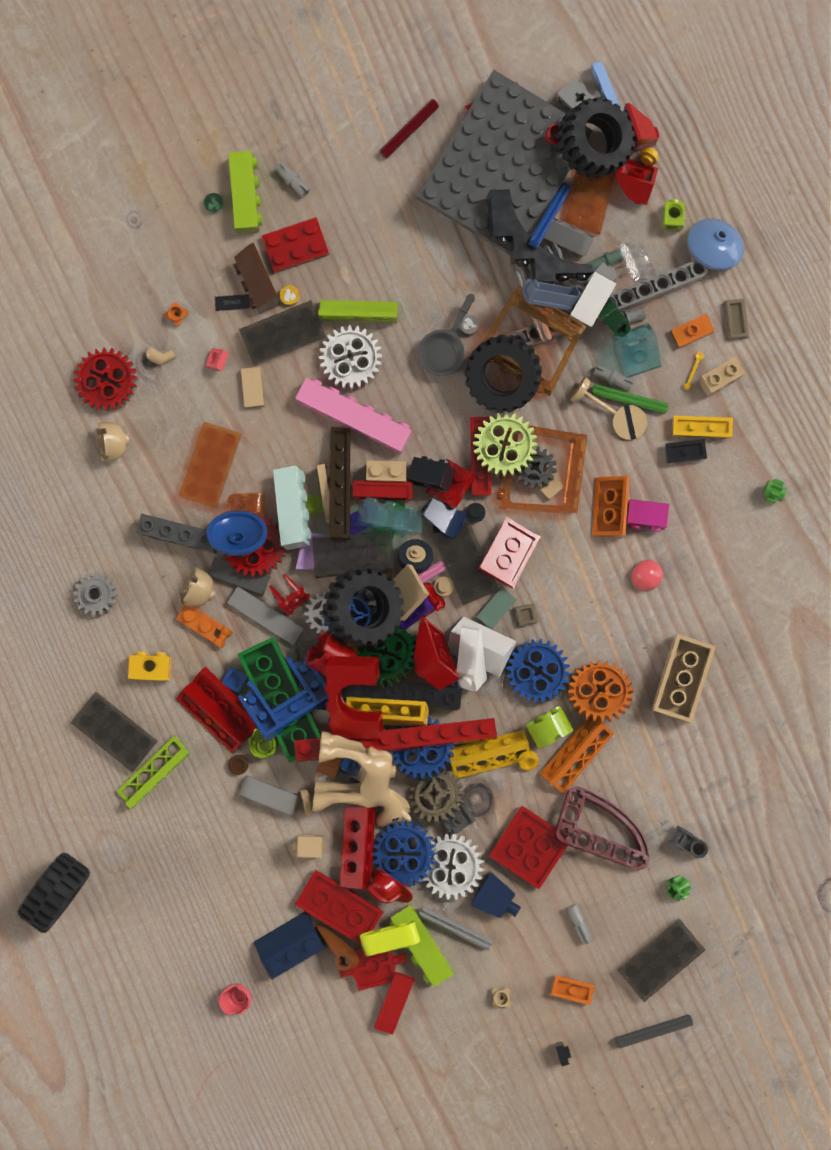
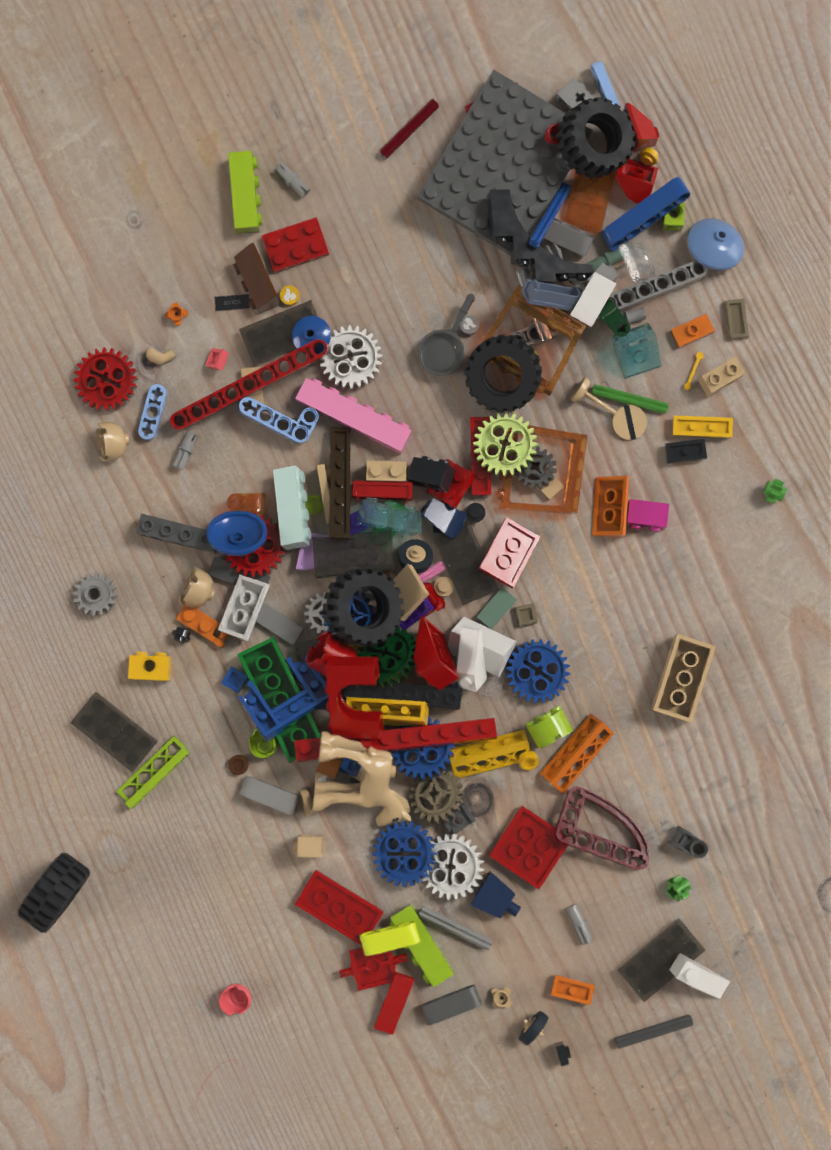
(144, 425): none -> light blue beam
(181, 635): none -> black plate
(185, 450): none -> light grey axle
(210, 464): clear orange plate -> none
(213, 203): clear green tile -> none
(217, 709): red slope -> none
(239, 385): none -> red beam
(243, 607): none -> white slope
(271, 424): none -> light blue beam
(289, 945): dark blue slope -> none
(294, 600): red piece -> none
(315, 324): none -> blue dish
(338, 948): dark orange piece -> none
(358, 311): lime fence -> none
(364, 838): red brick -> none
(387, 889): red piece -> none
(451, 1004): none -> dark grey beam
(533, 1028): none -> black wheel
(587, 681): orange gear -> none
(613, 377): light grey pin -> none
(645, 213): none -> blue beam
(647, 575): coral hair -> none
(698, 976): none -> white slope

